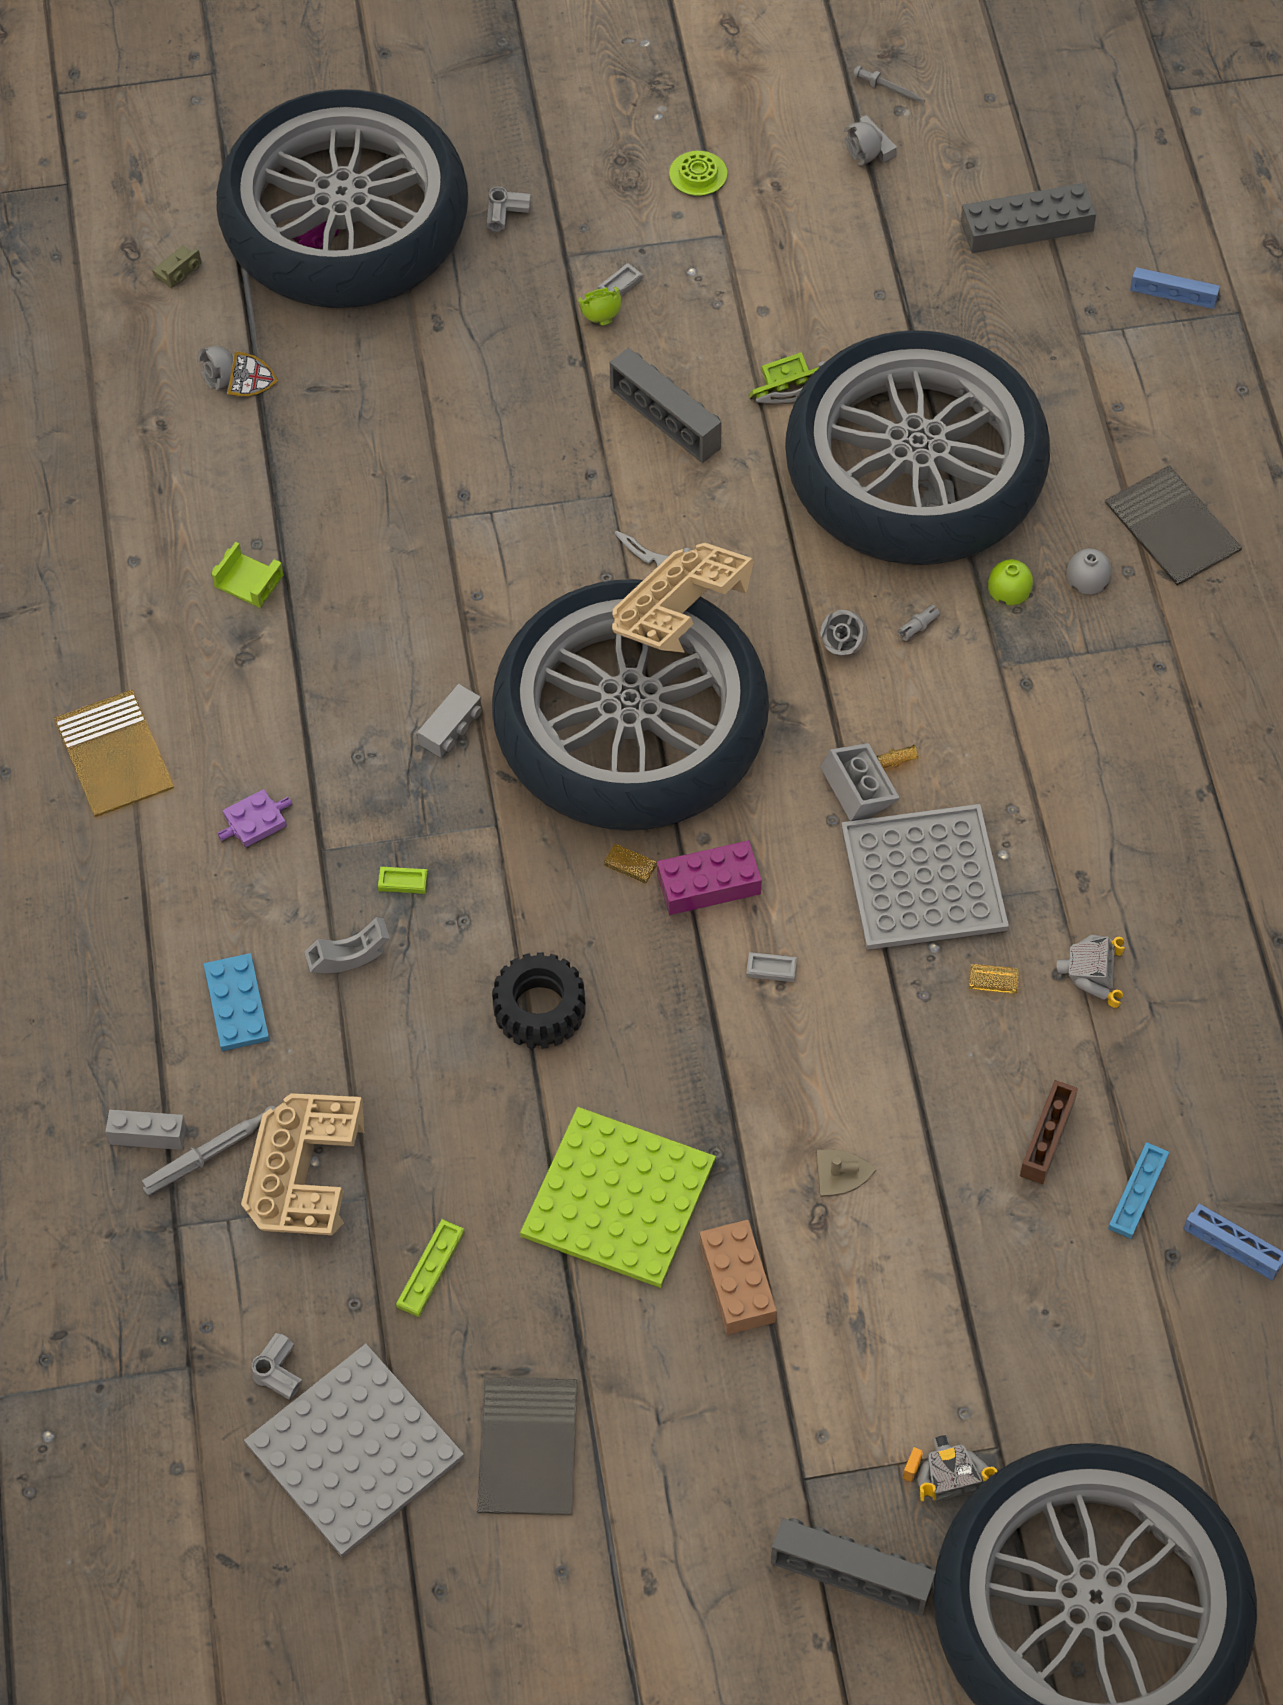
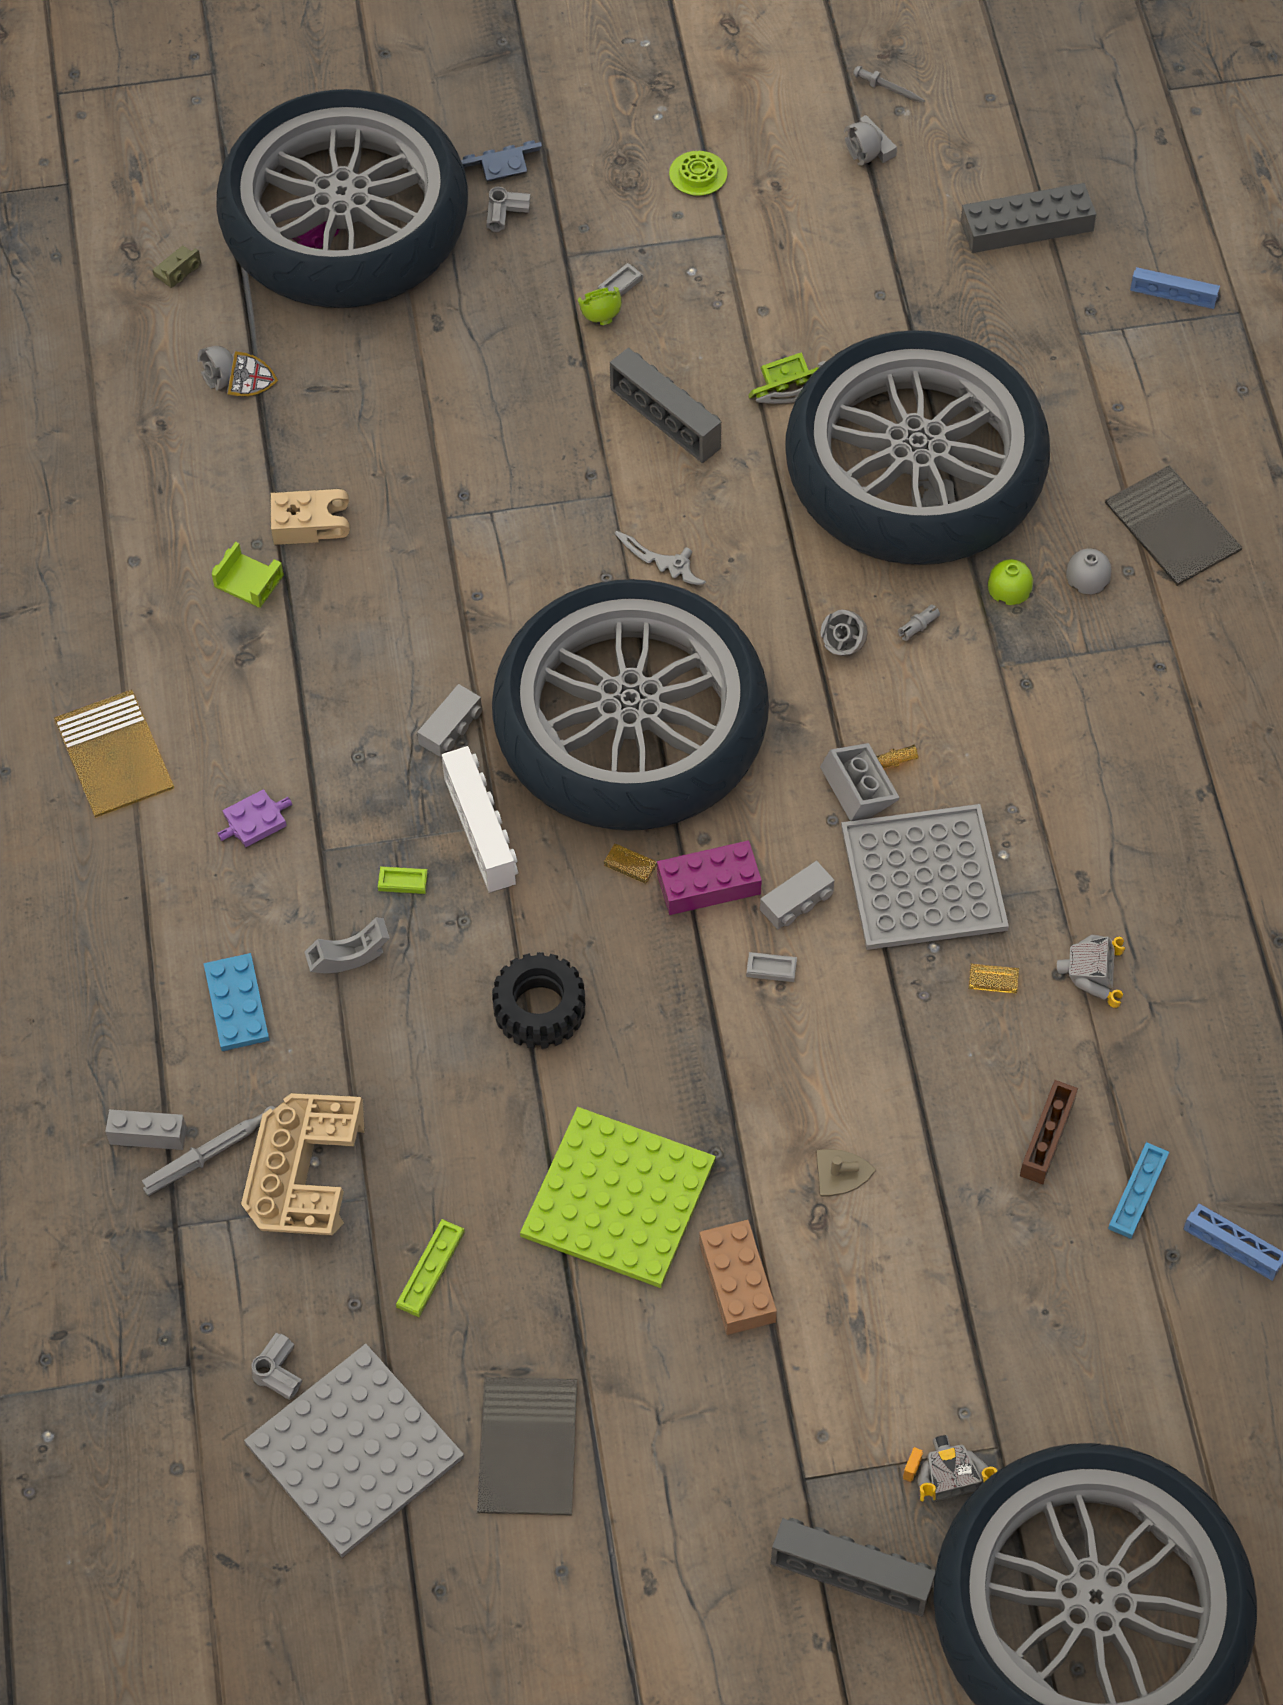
(308, 516): none -> tan brick
(479, 819): none -> white brick
(502, 163): none -> sand blue bracket
(656, 605): tan slope -> none
(797, 895): none -> light grey brick

